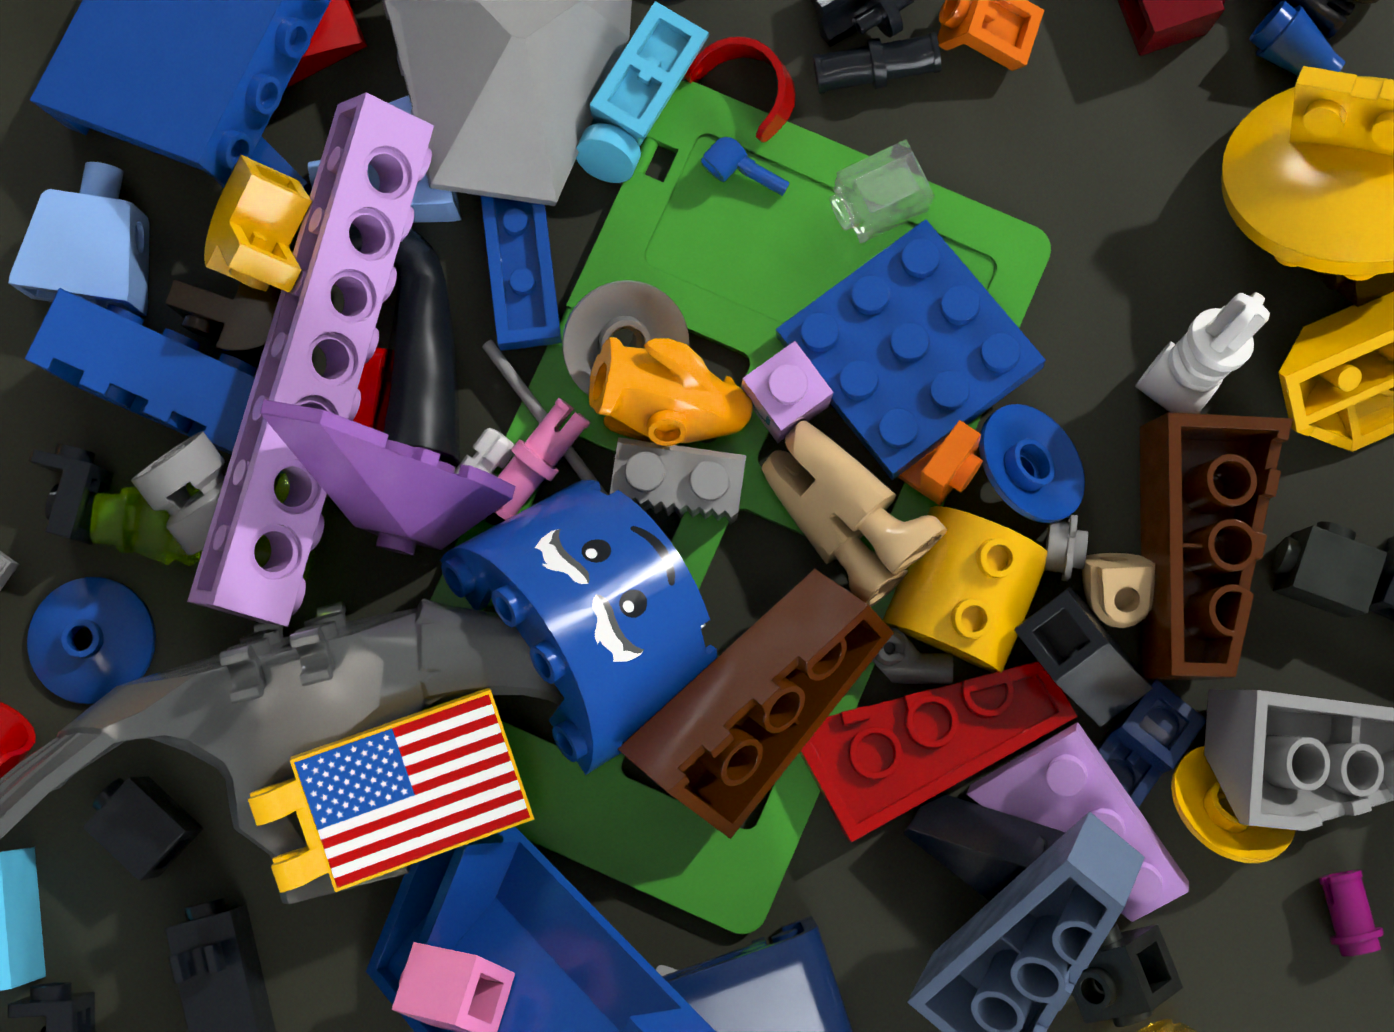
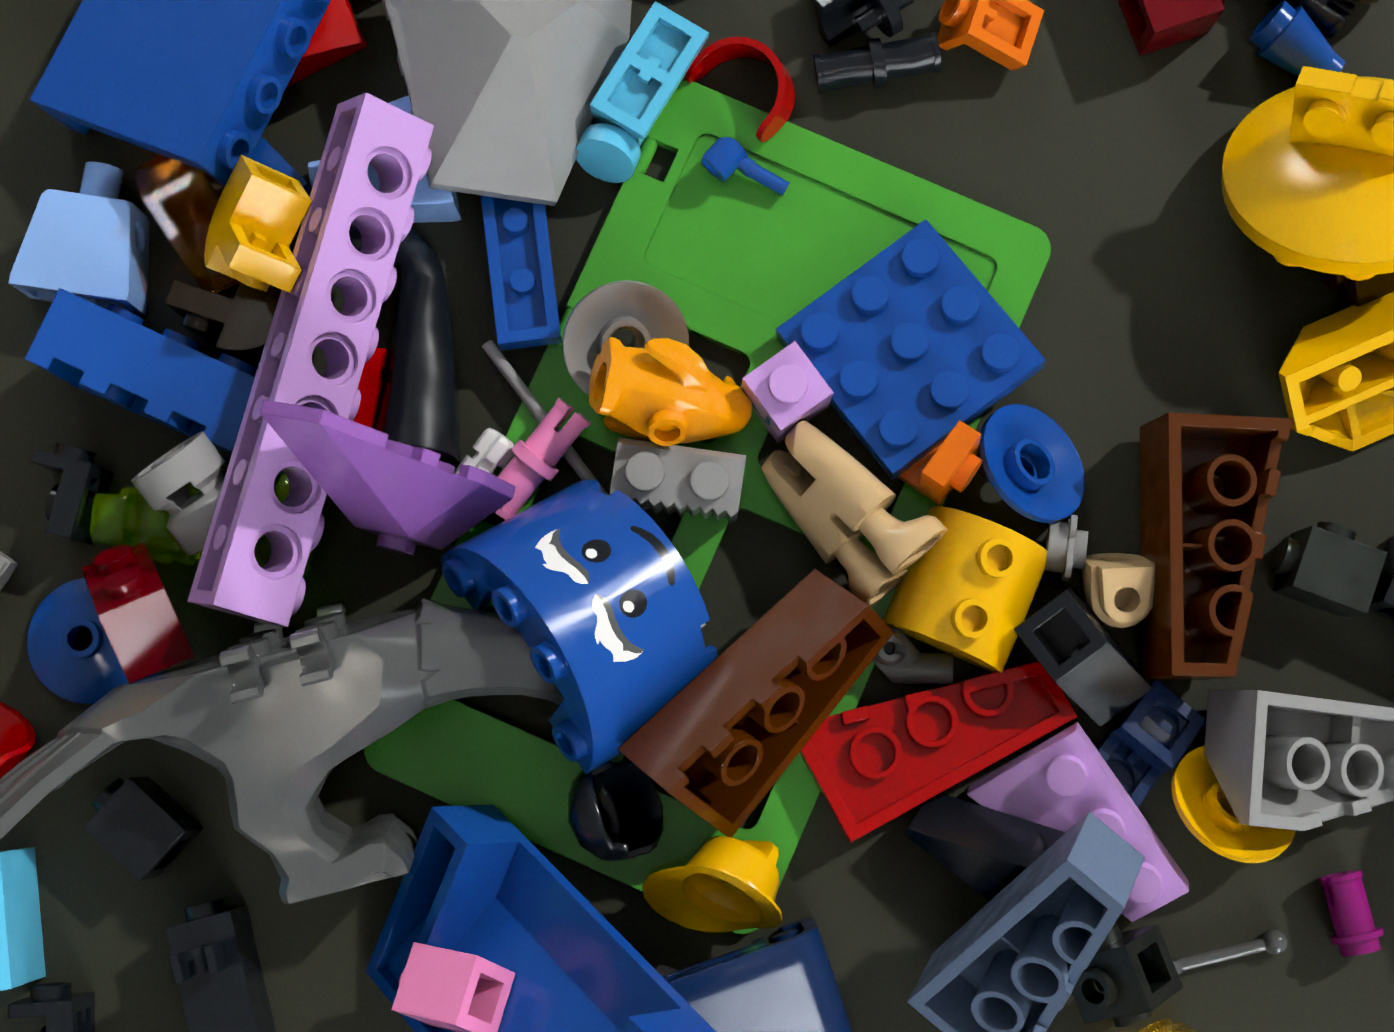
(135, 611): none -> dark red brick
(183, 206): none -> clear orange slope
(397, 794): tile -> none
(615, 811): none -> black hair
(721, 888): none -> yellow piece
(881, 192): clear brick -> none
(1216, 343): white piece -> none
(1272, 942): none -> dark grey hinge

